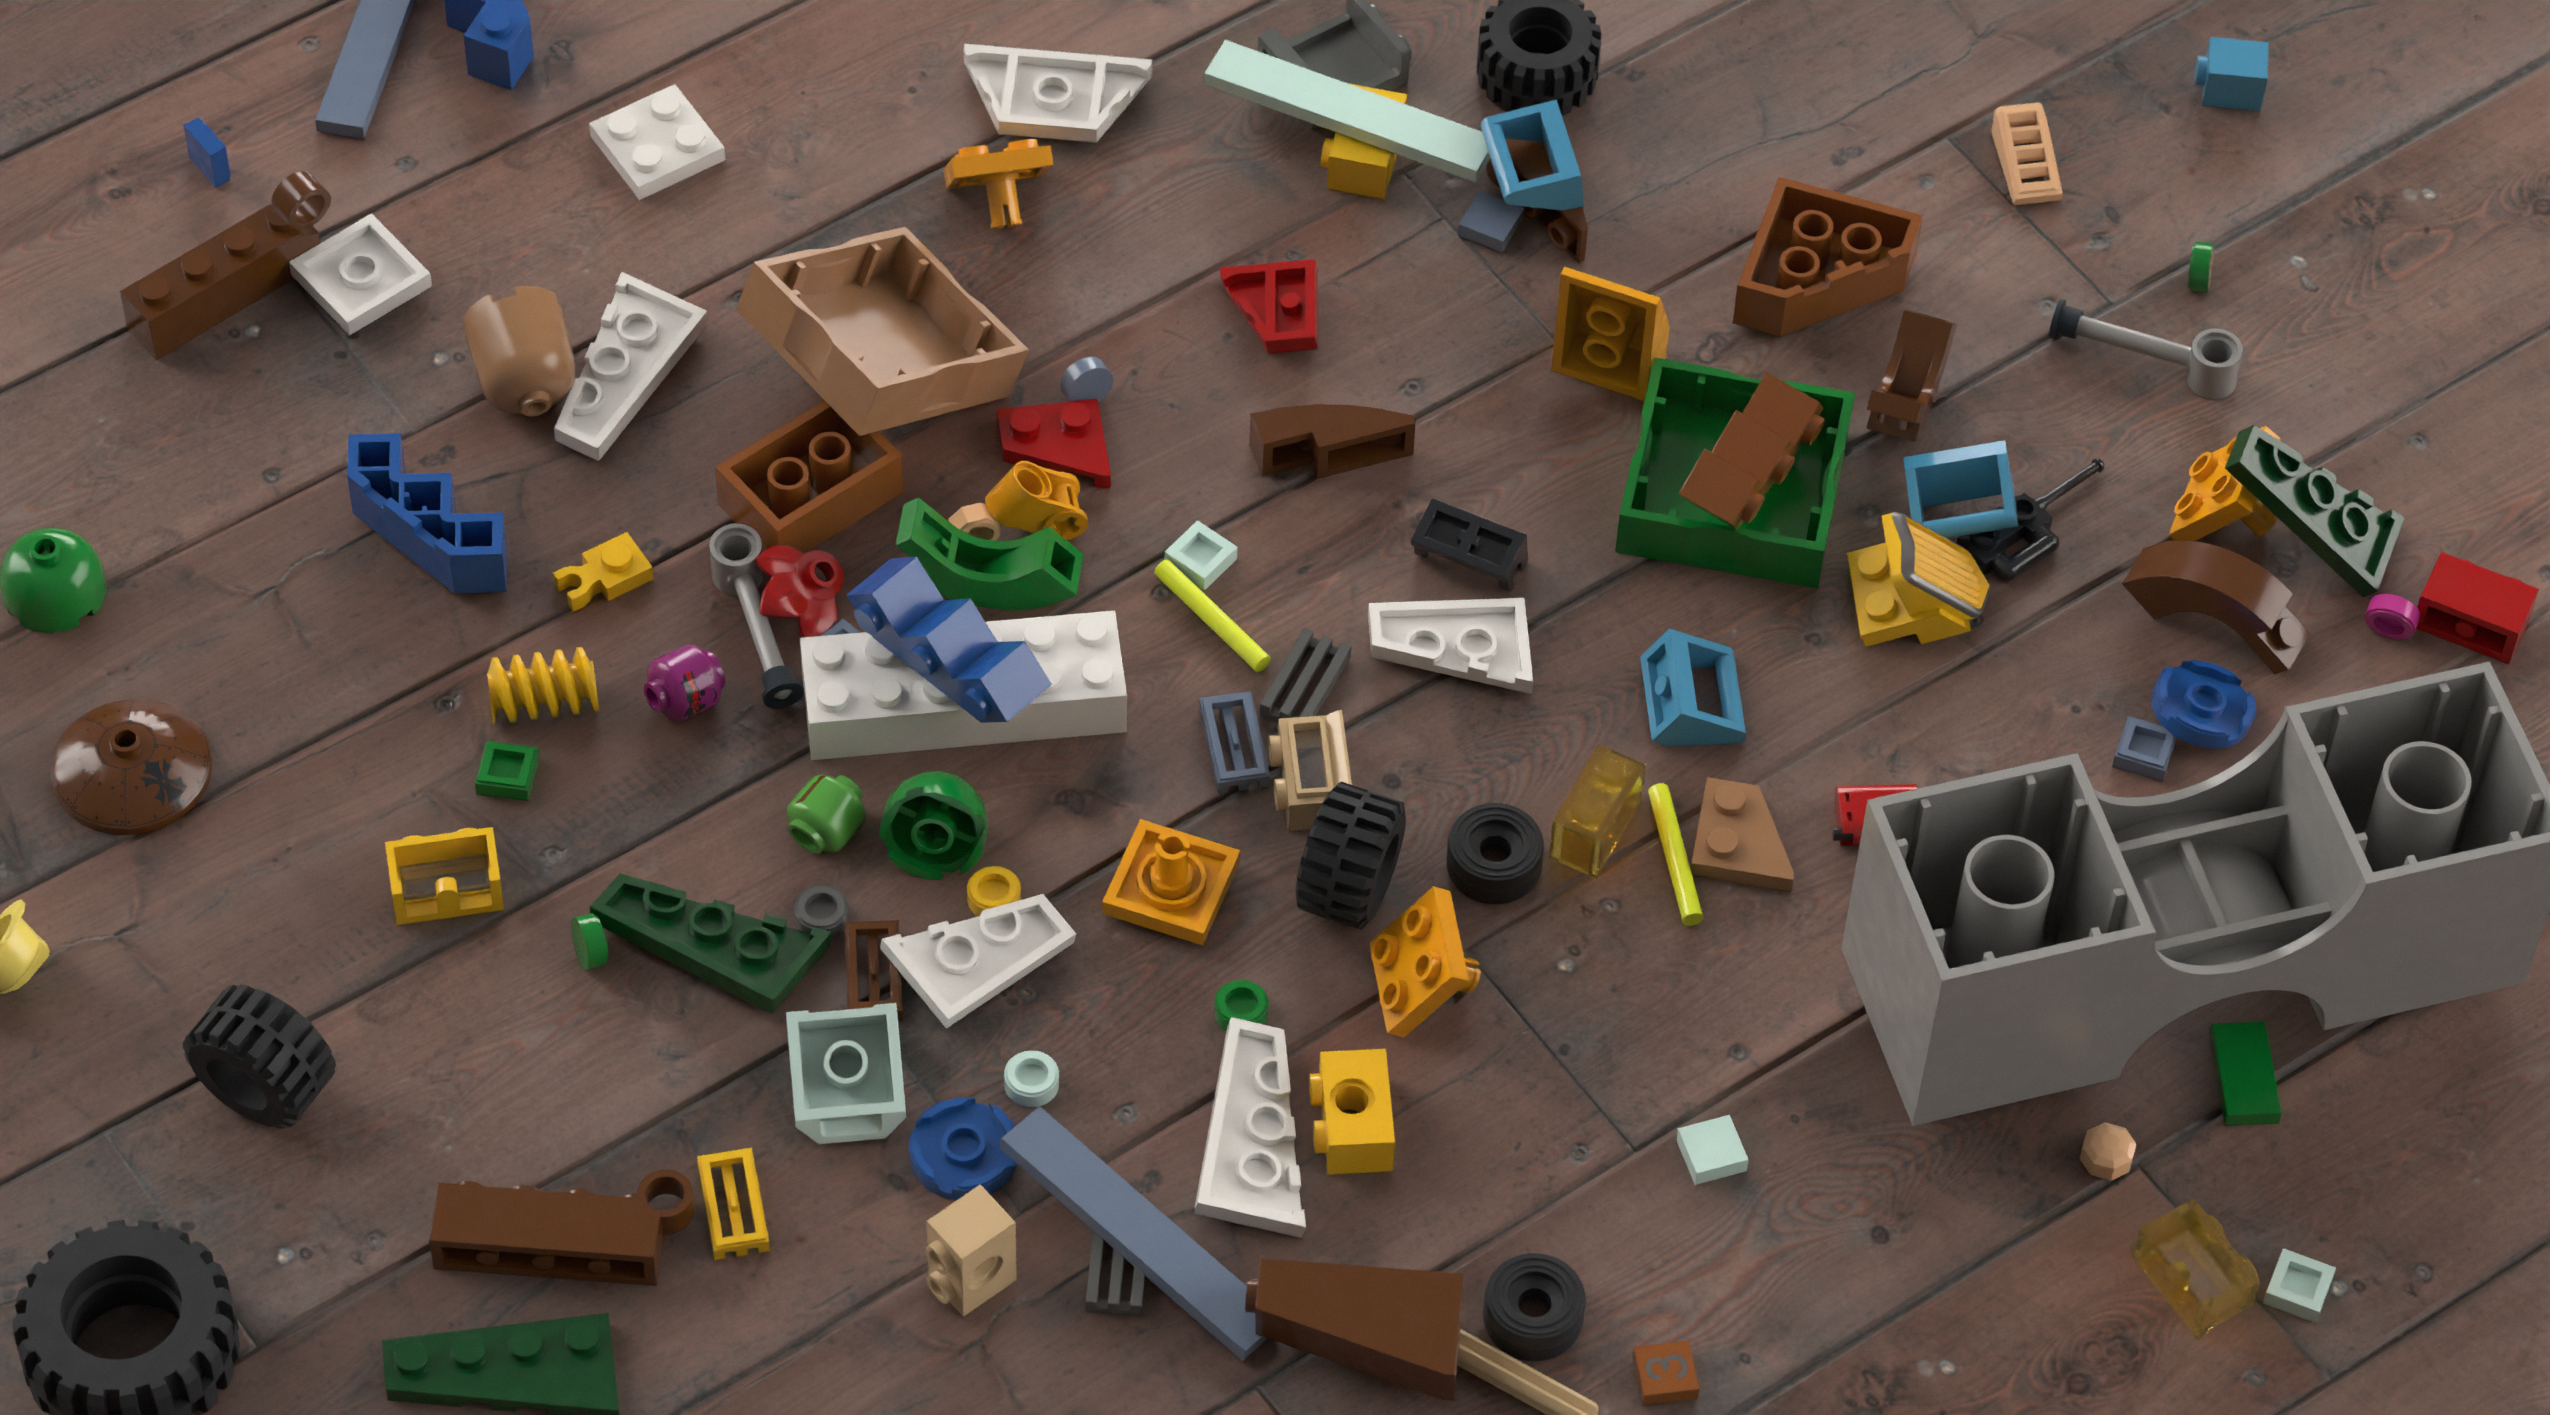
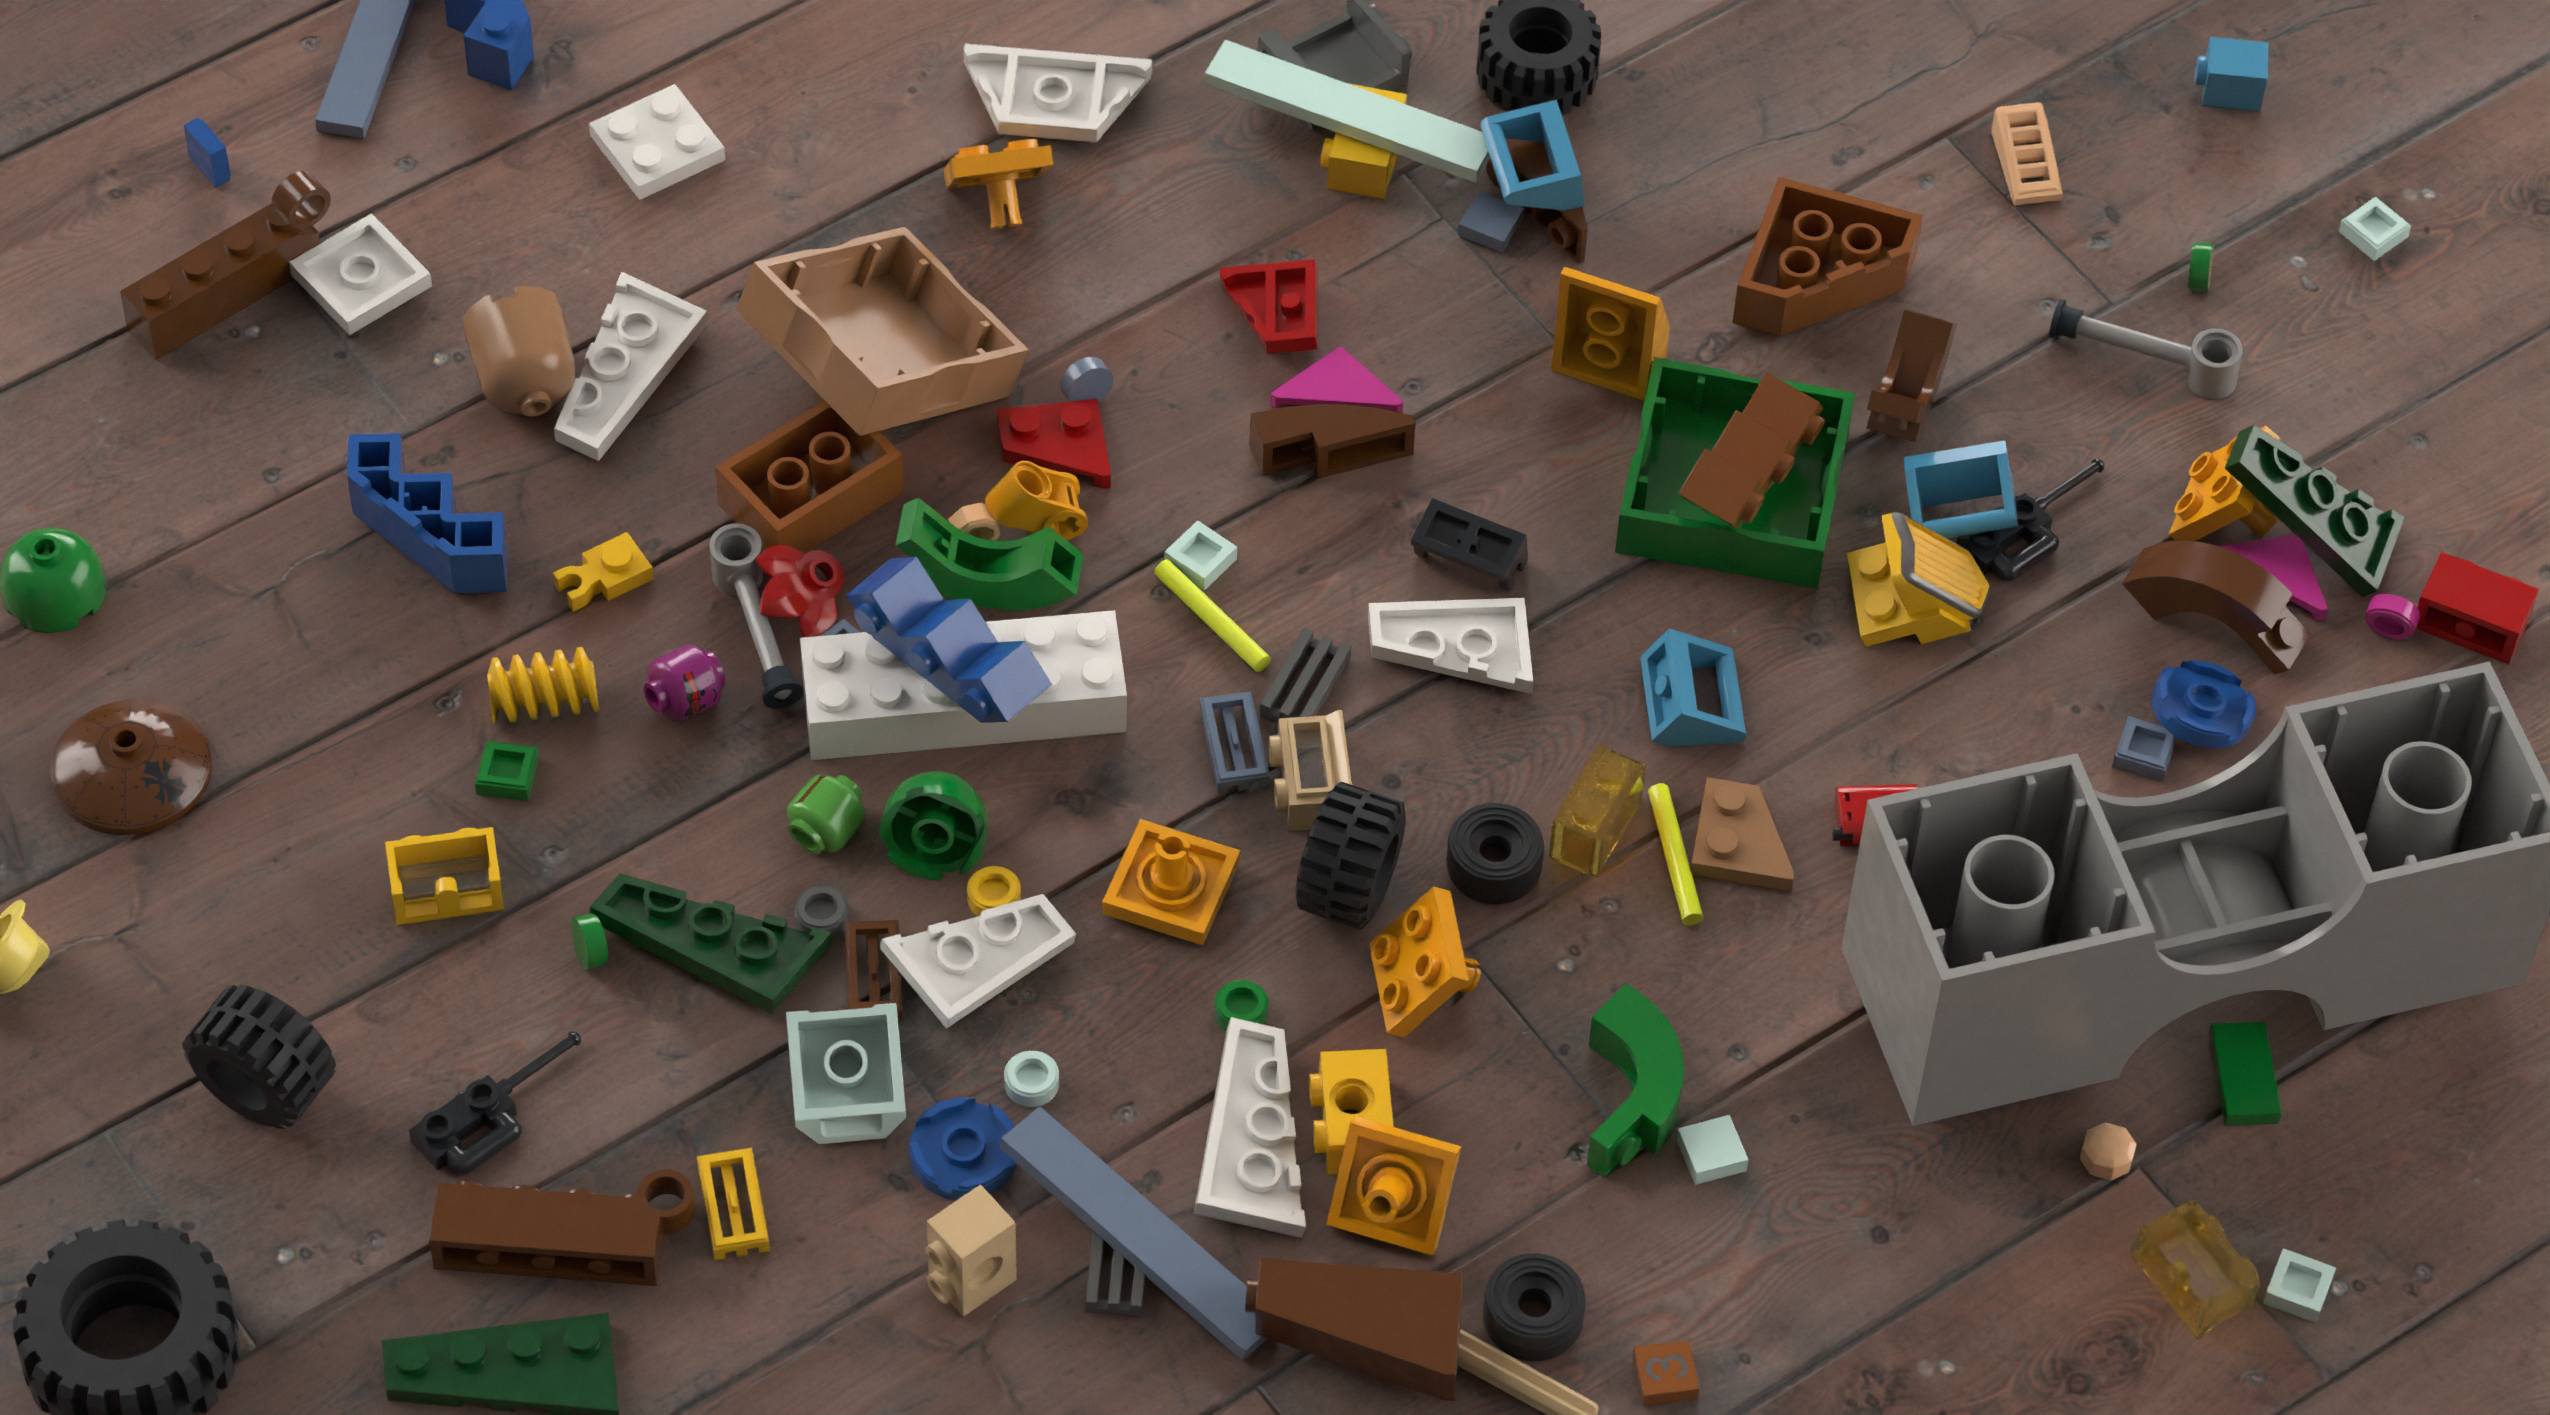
(479, 1105): none -> black piece
(1336, 381): none -> dark pink tile
(1393, 1185): none -> light orange plate
(1647, 1051): none -> green arch
(2290, 564): none -> dark pink tile
(2374, 228): none -> light aqua tile

